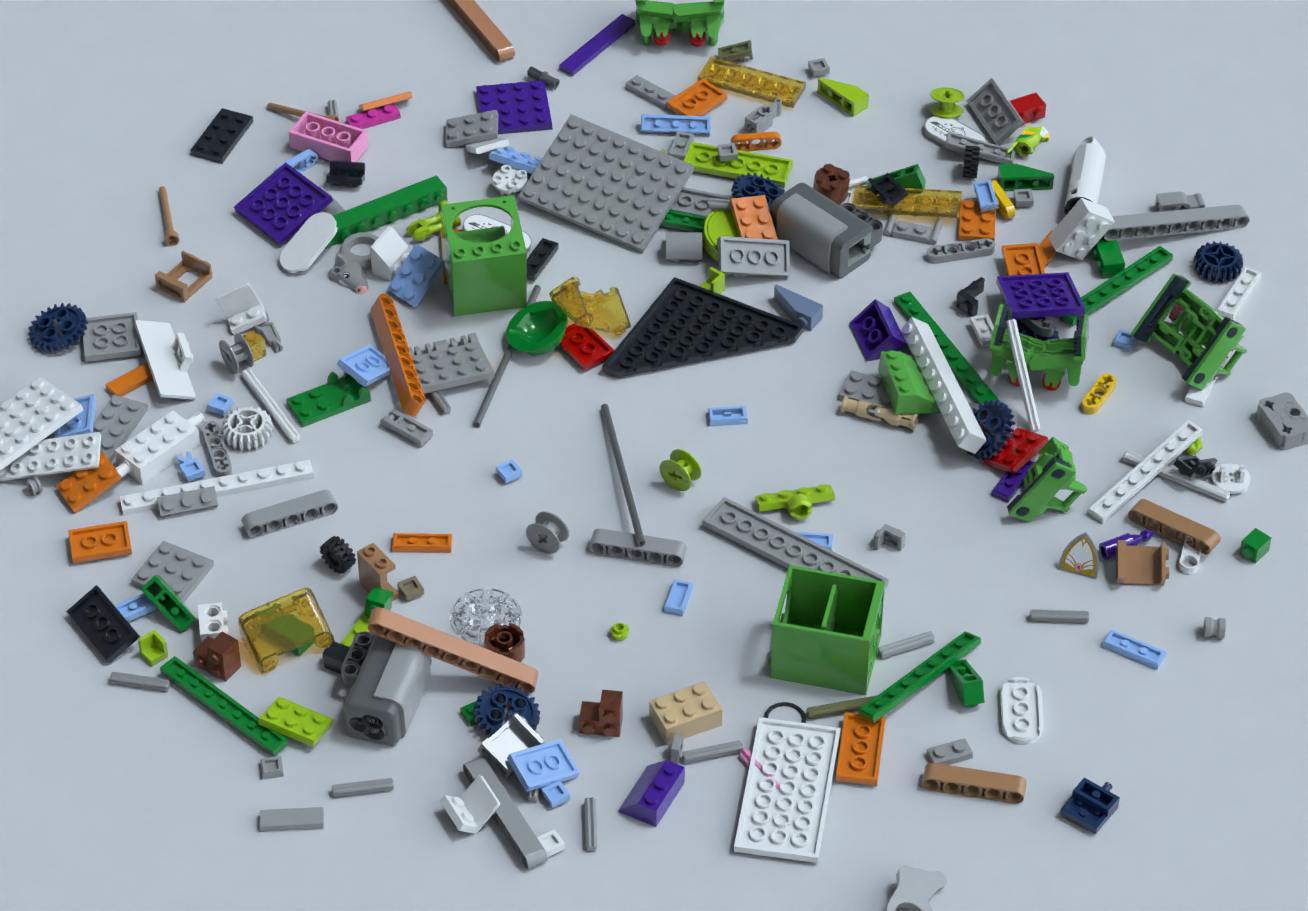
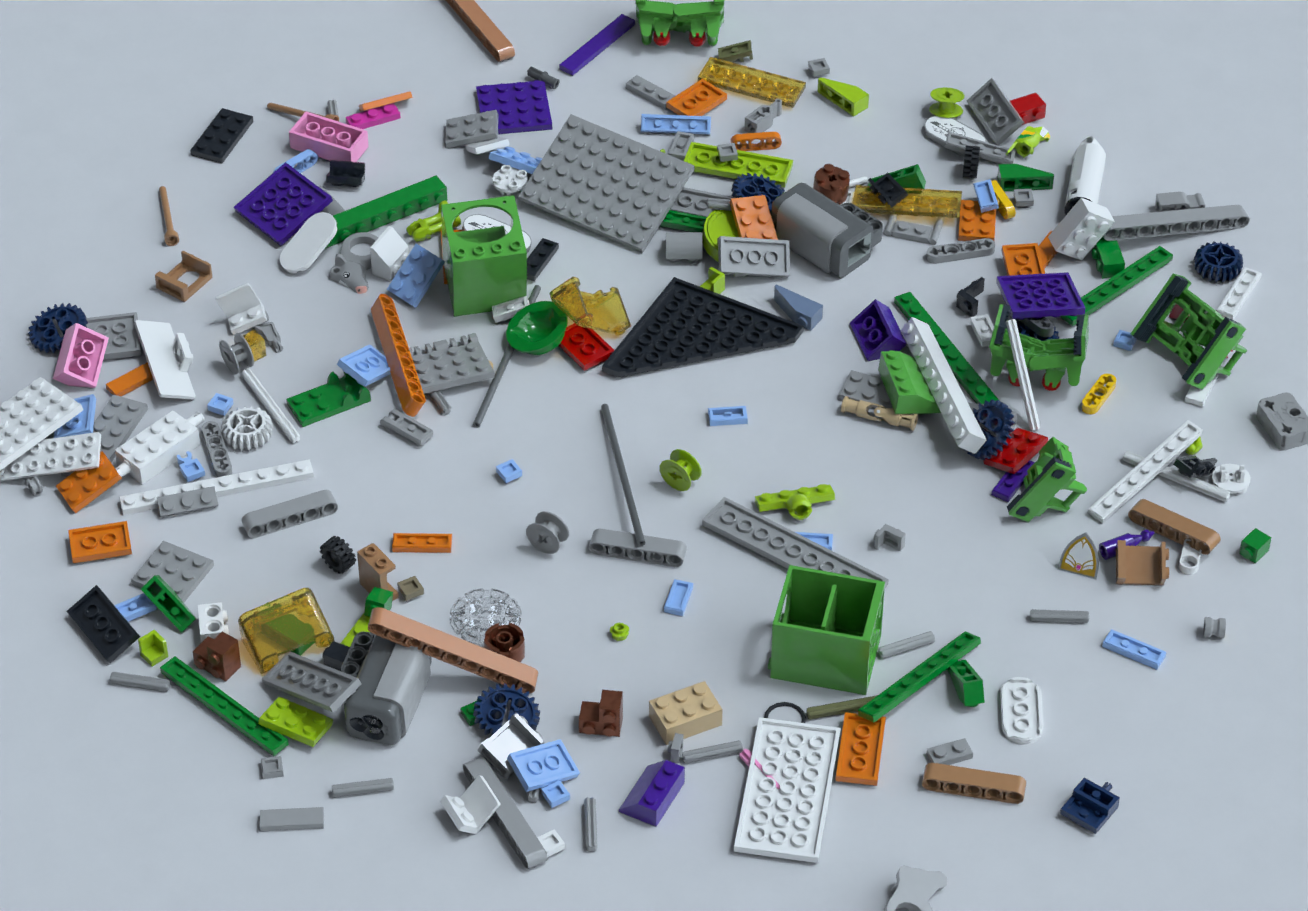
(80, 357): none -> bright pink slope
(311, 681): none -> light grey plate
(508, 309): none -> white plate

